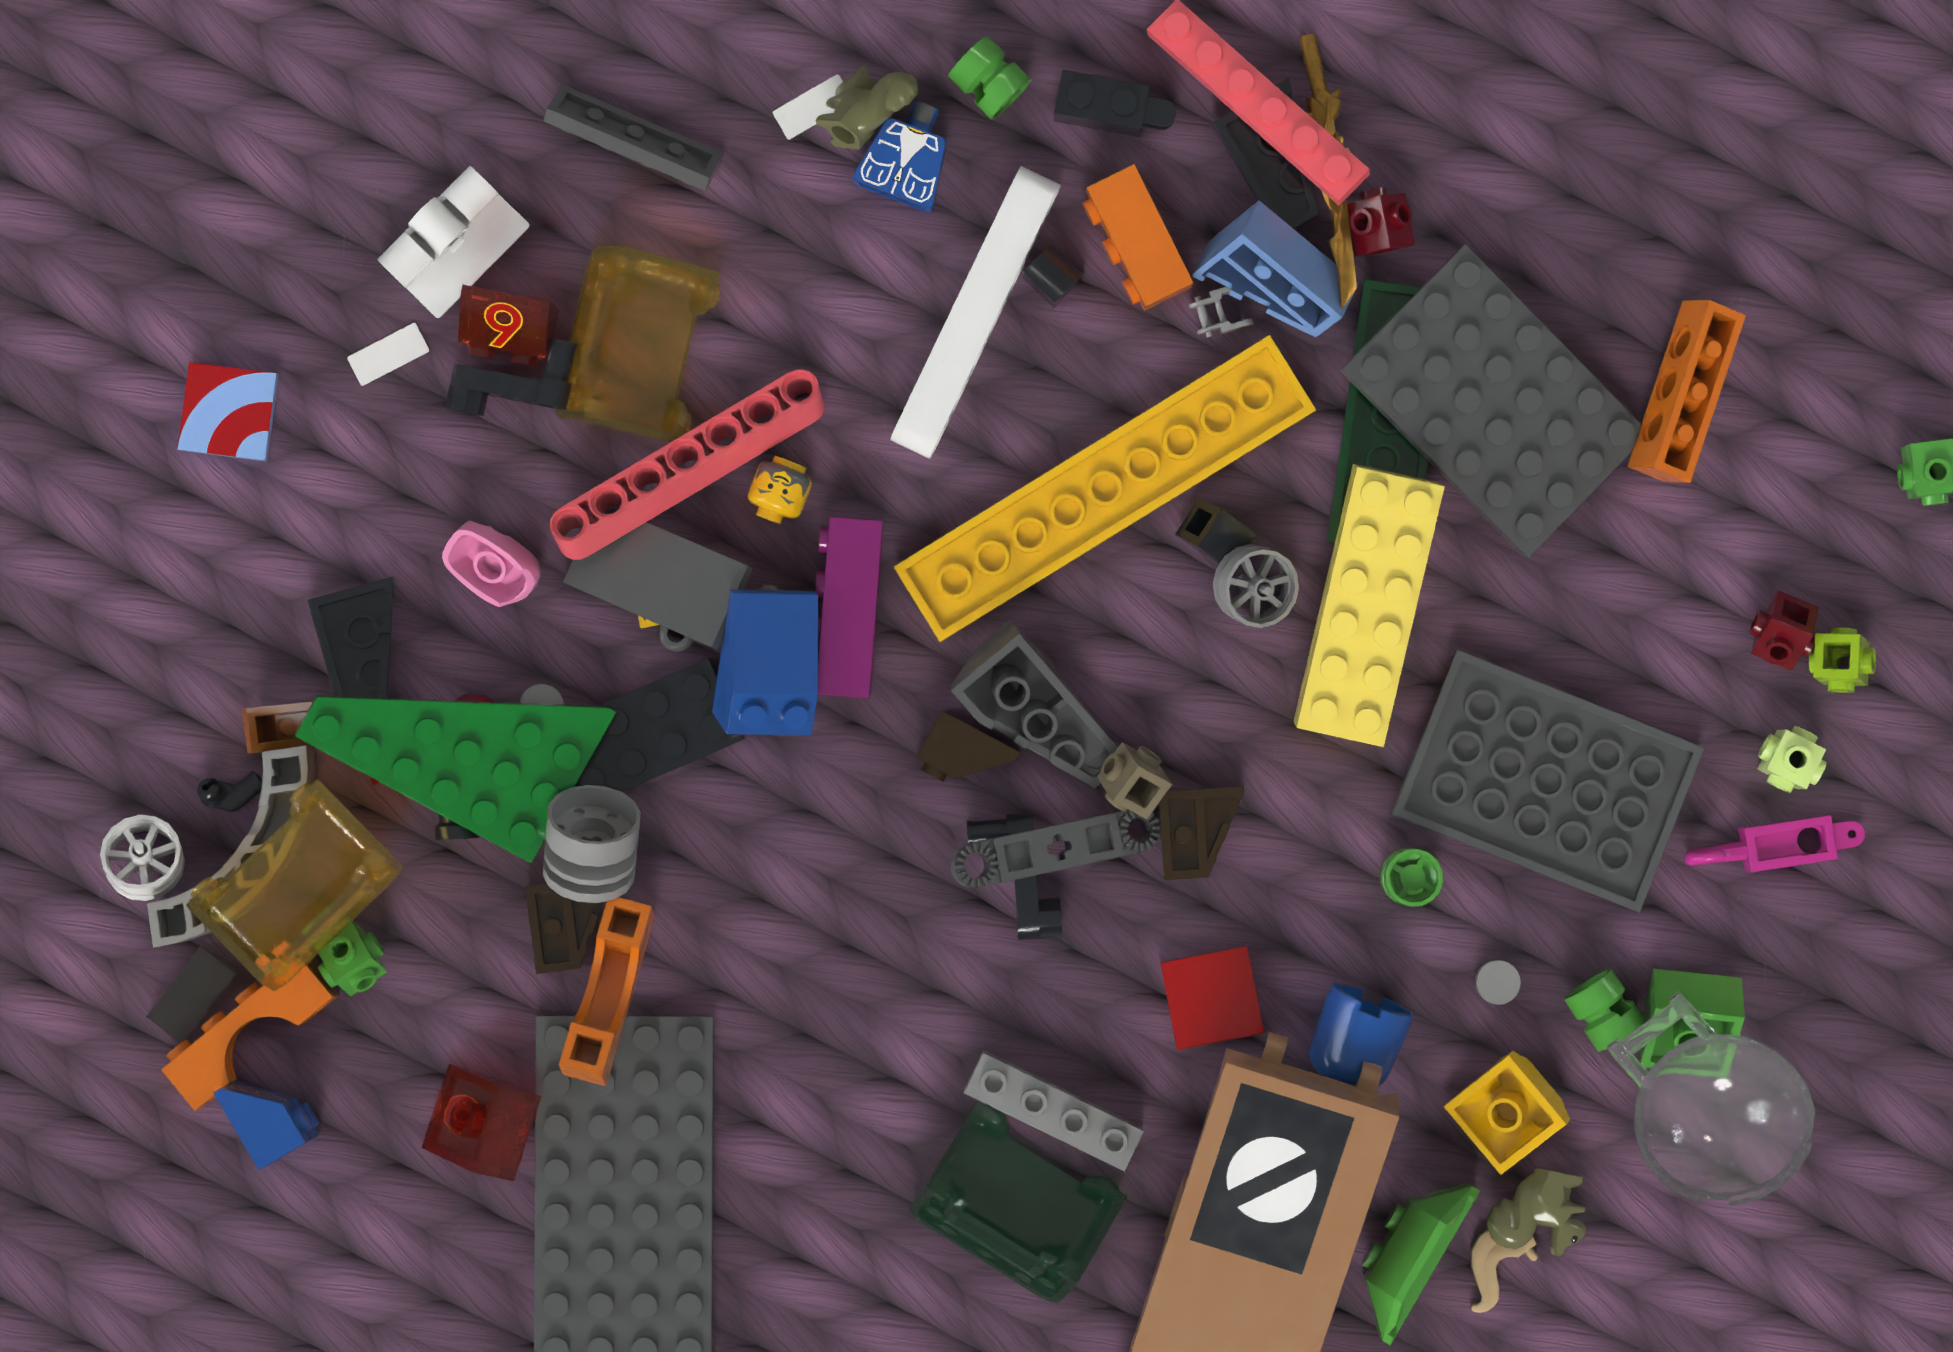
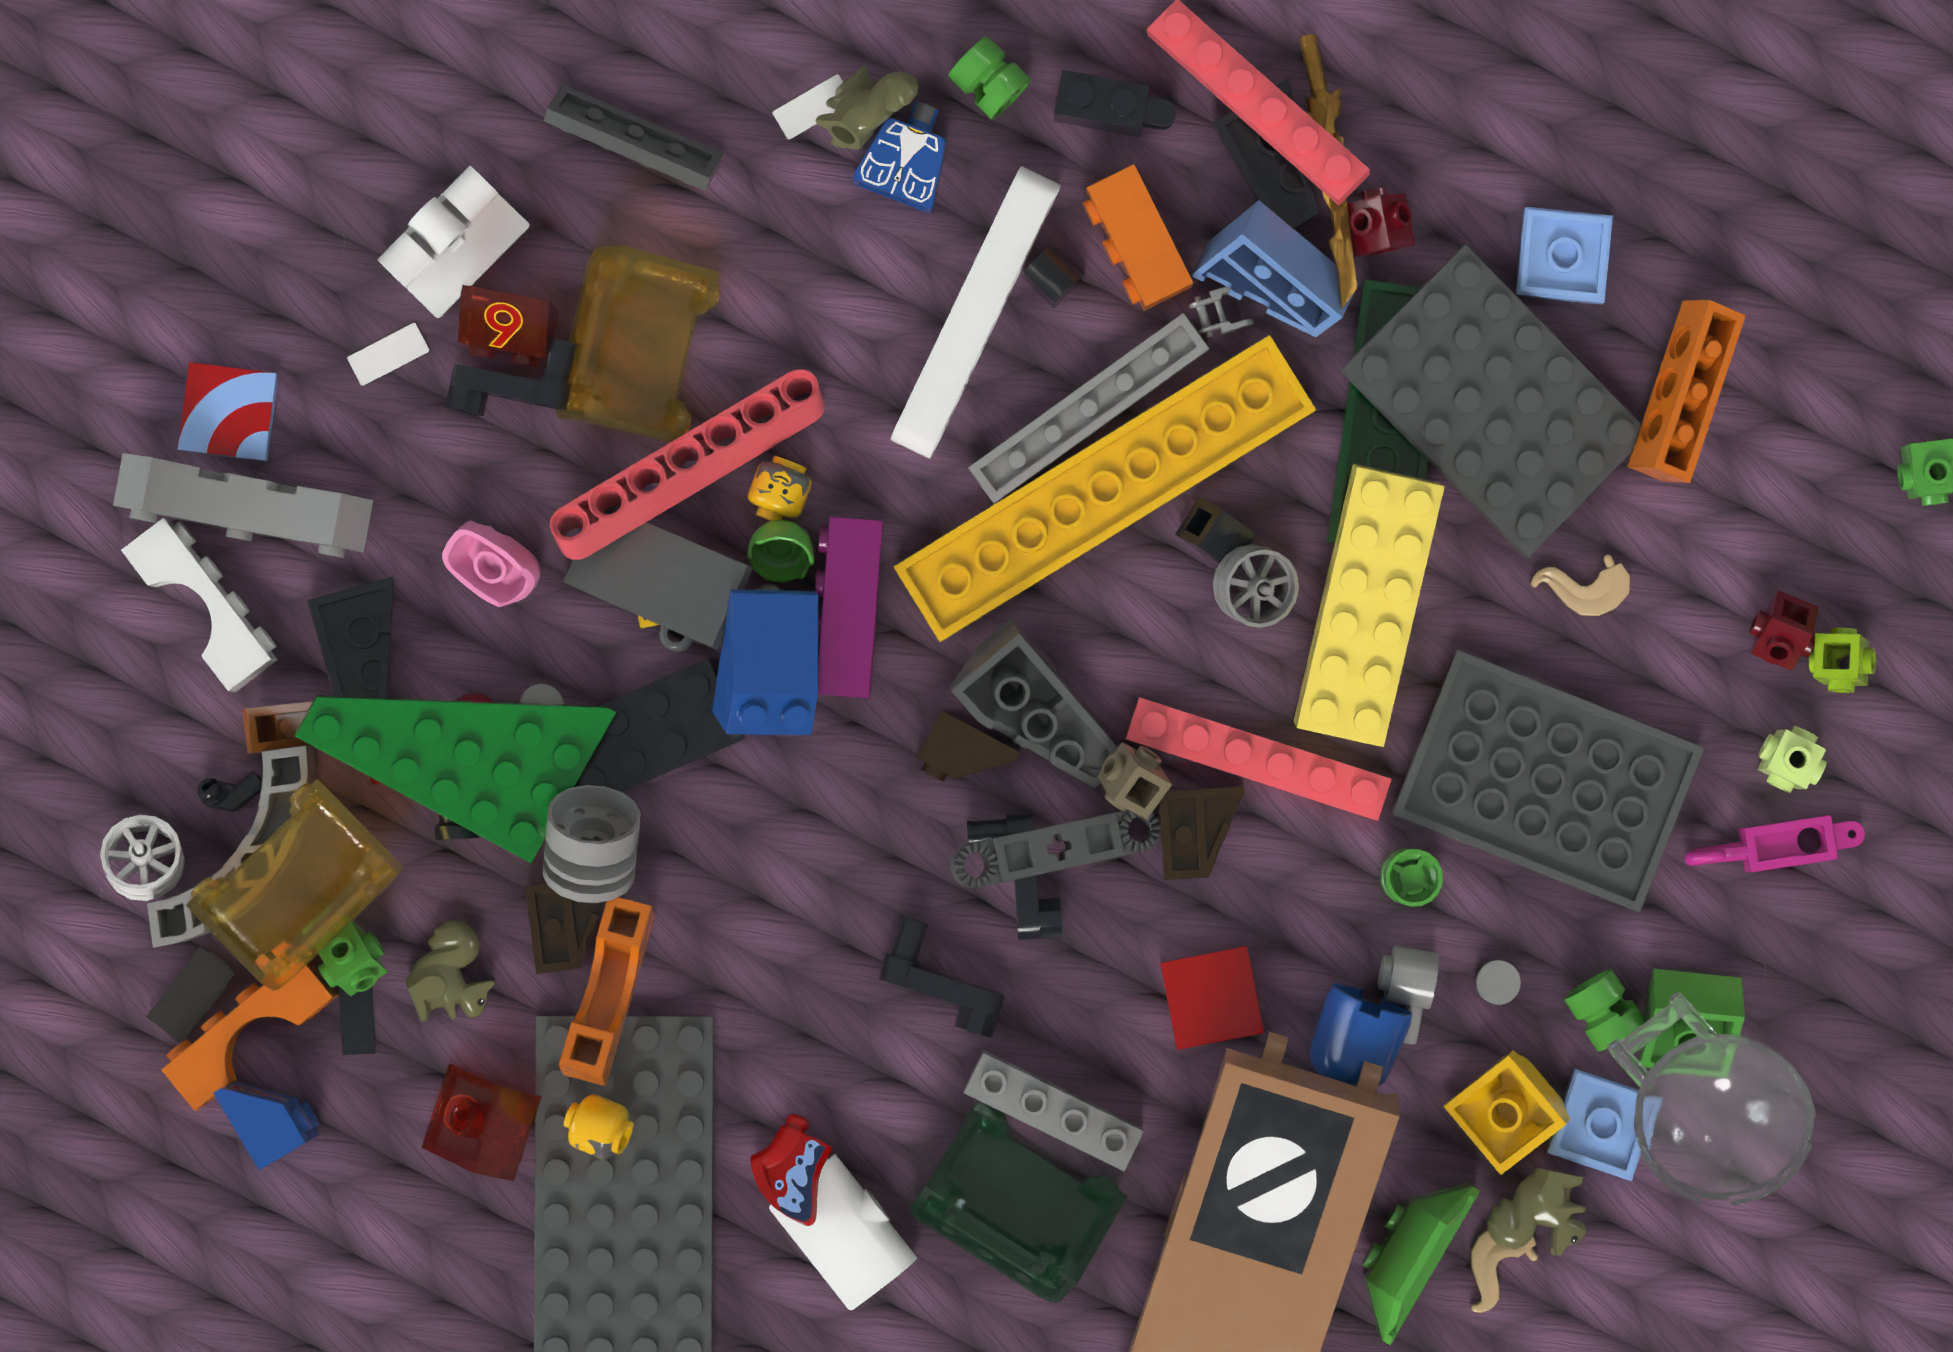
(235, 648): none -> white arch
(242, 504): none -> light grey brick
(357, 1022): none -> black sticker
(438, 978): none -> olive animal
(598, 1126): none -> yellow head
(780, 551): none -> bright green hair
(791, 1170): none -> red arm
(851, 1237): none -> white panel
(978, 1005): none -> black beam
(1088, 408): none -> light grey plate
(1258, 759): none -> coral plate
(1409, 980): none -> light grey piece
(1563, 255): none -> light blue tile
(1592, 600): none -> tan piece
(1599, 1125): none -> light blue tile

